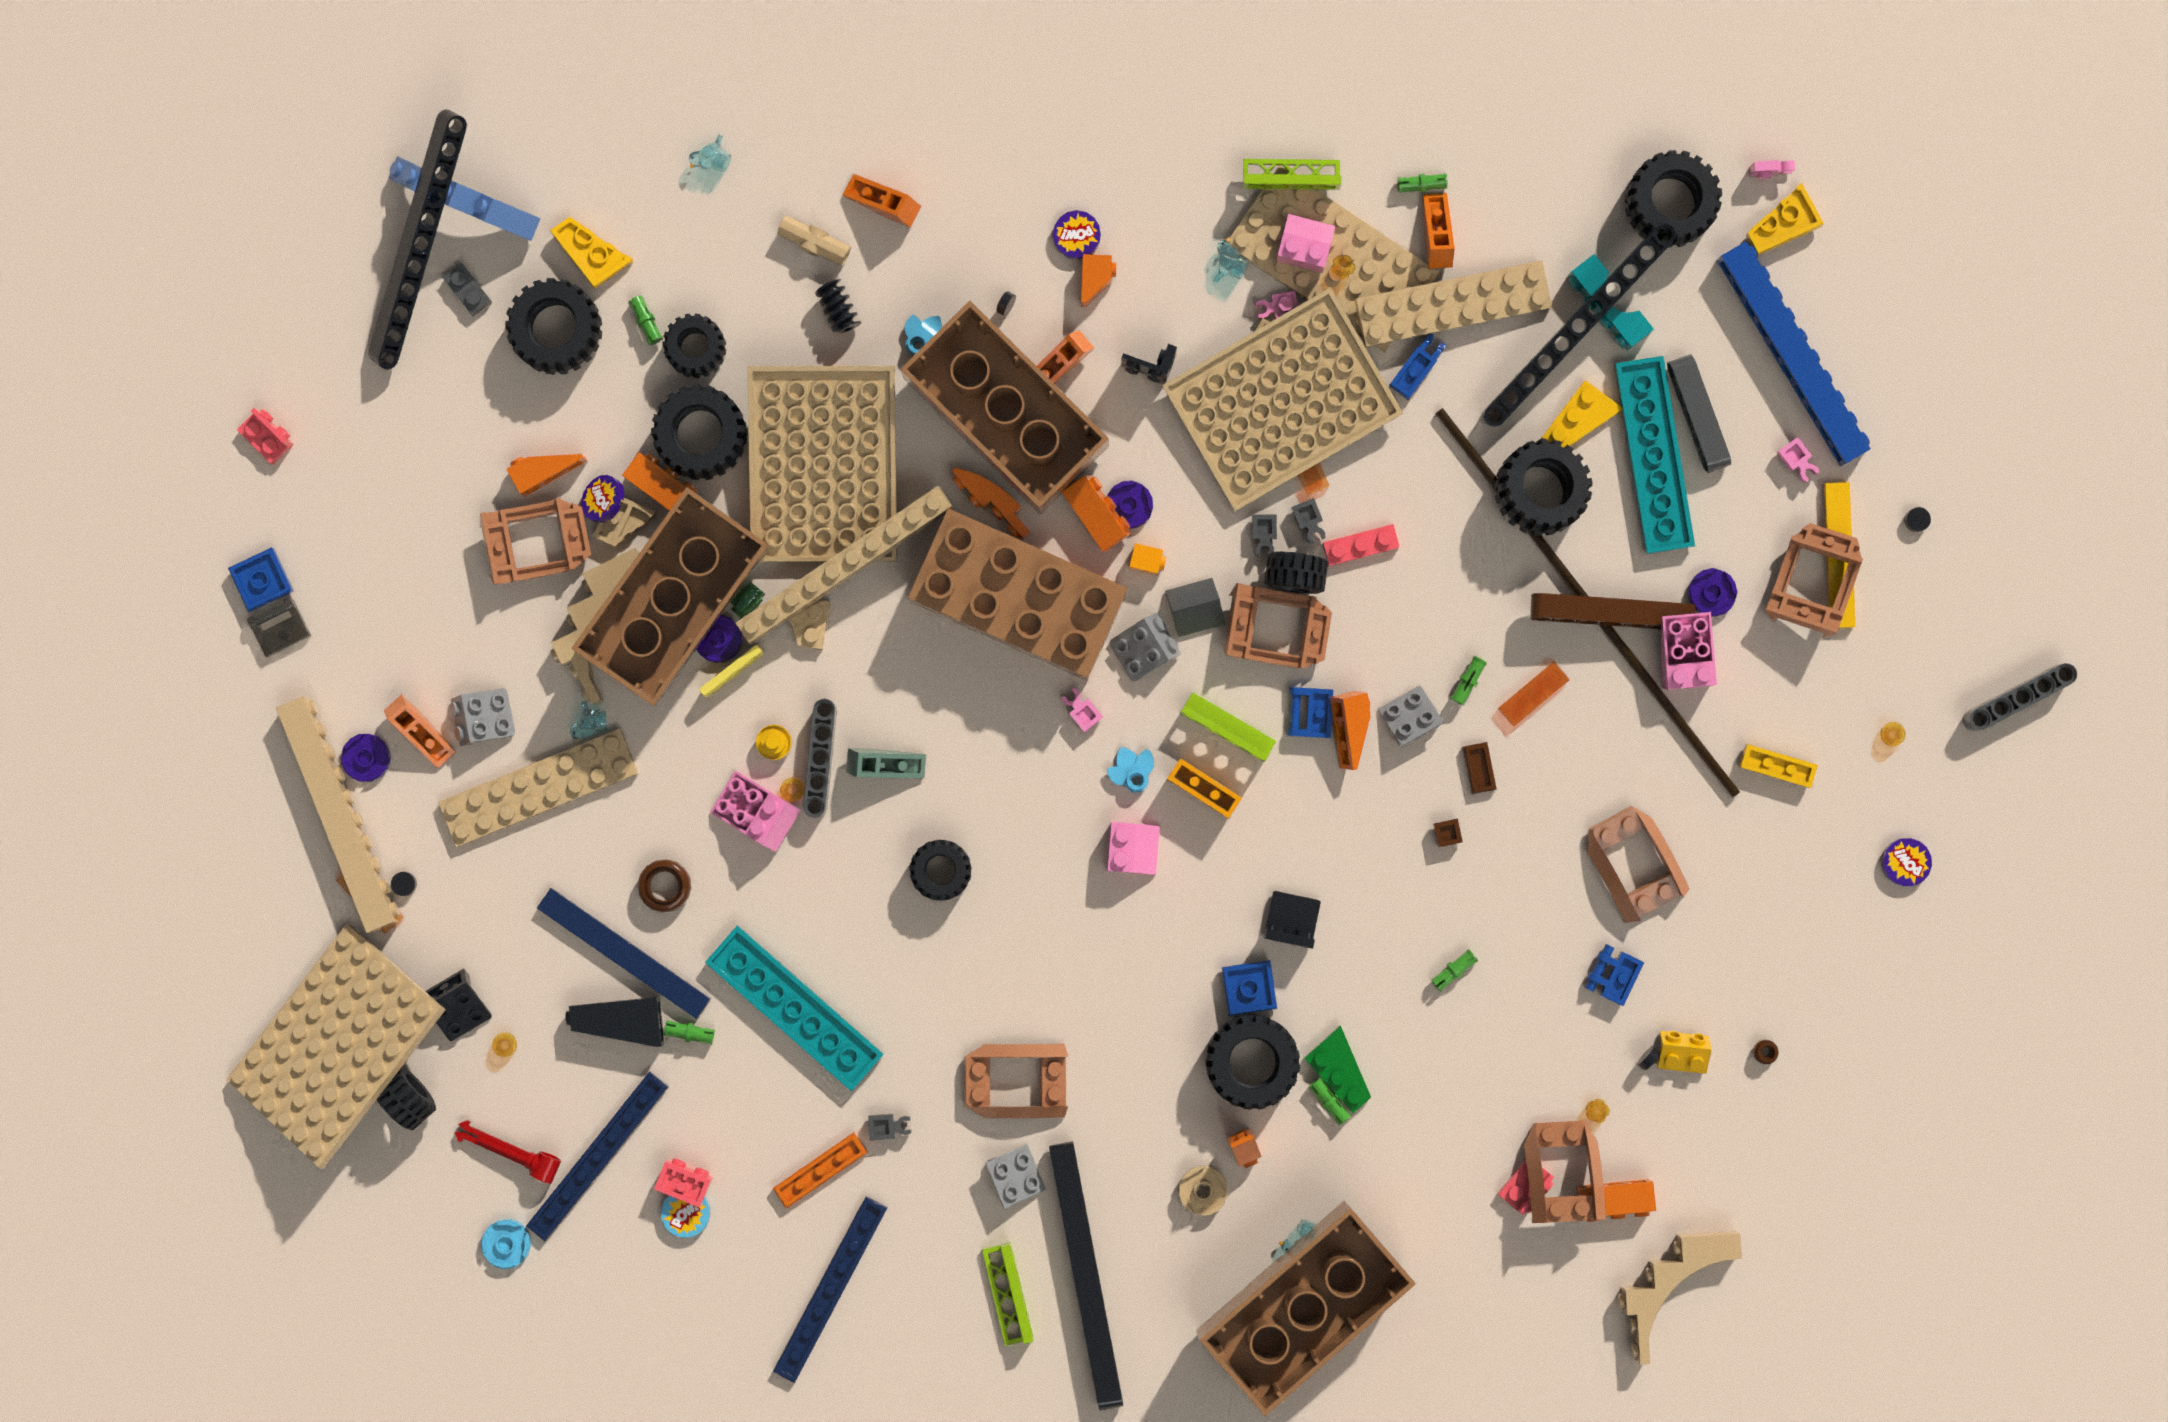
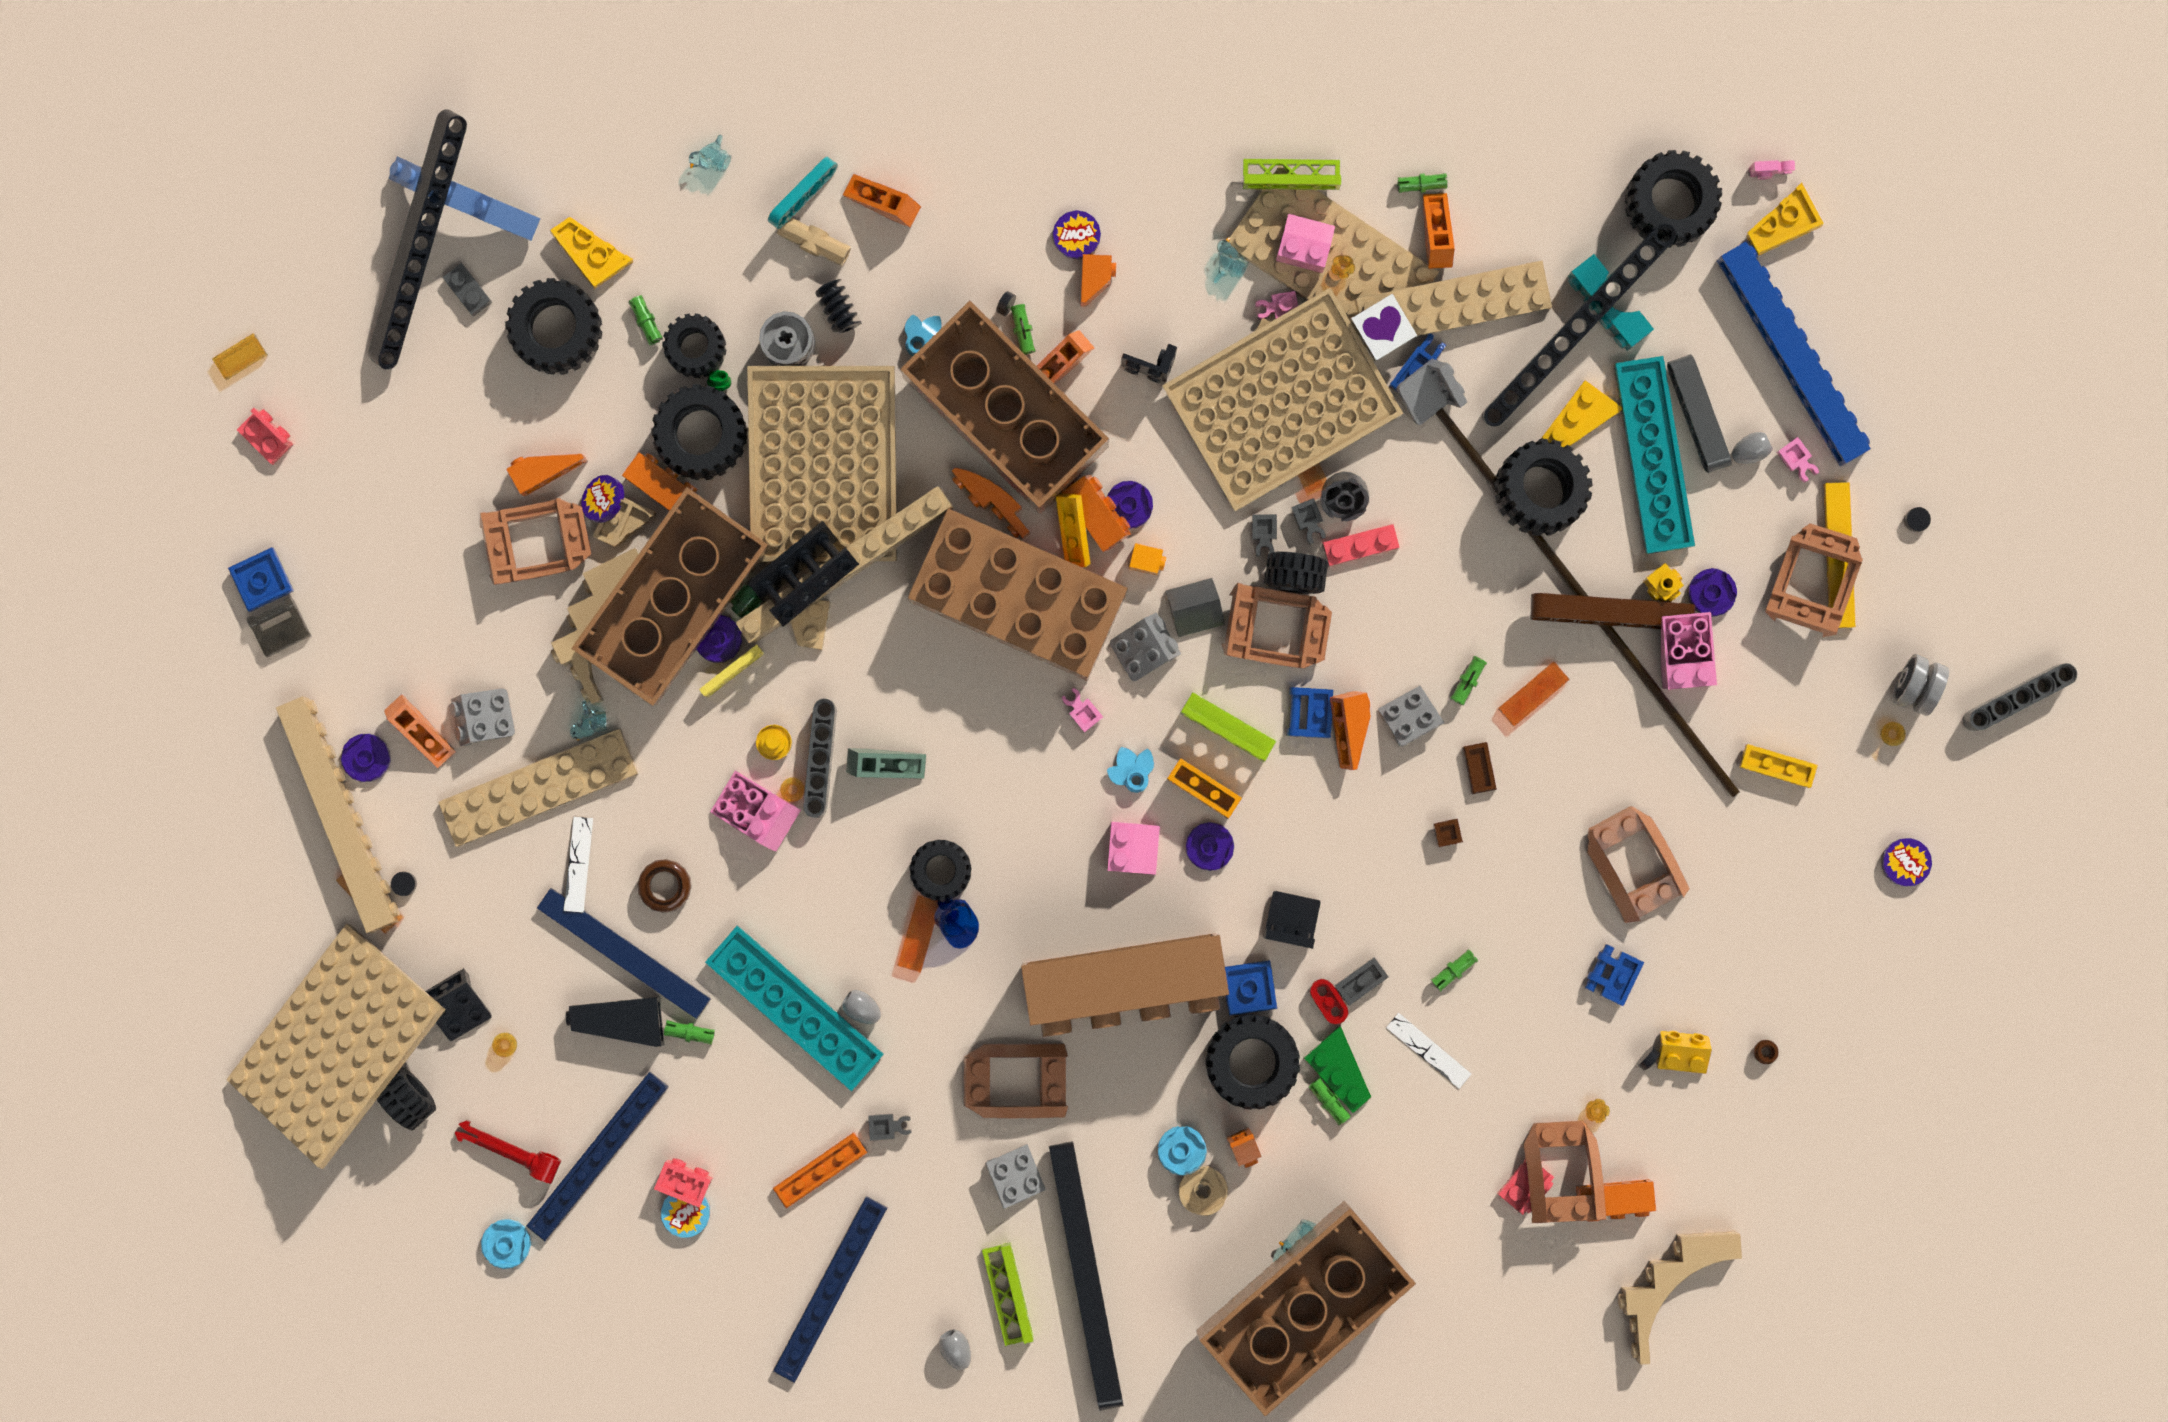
(240, 356): none -> clear yellow tile
(578, 864): none -> white sticker
(719, 380): none -> green plate
(784, 326): none -> light grey wheel
(792, 562): none -> black fence
(802, 192): none -> teal beam
(861, 1007): none -> light grey animal
(918, 934): none -> clear orange tile
(955, 1349): none -> light grey animal
(957, 922): none -> clear blue piece
(1019, 313): none -> bright green pin
(1073, 529): none -> yellow plate
(1125, 980): none -> medium nougat brick
(1182, 1150): none -> medium azure tile
(1210, 846): none -> dark purple tile
(1328, 1001): none -> red plate
(1344, 496): none -> flat silver cylinder
(1361, 981): none -> dark grey plate
(1383, 327): none -> tile
(1428, 1050): none -> white sticker
(1430, 390): none -> light grey bracket
(1670, 578): none -> yellow brick
(1752, 448): none -> light grey animal
(1921, 685): none -> light grey wheel

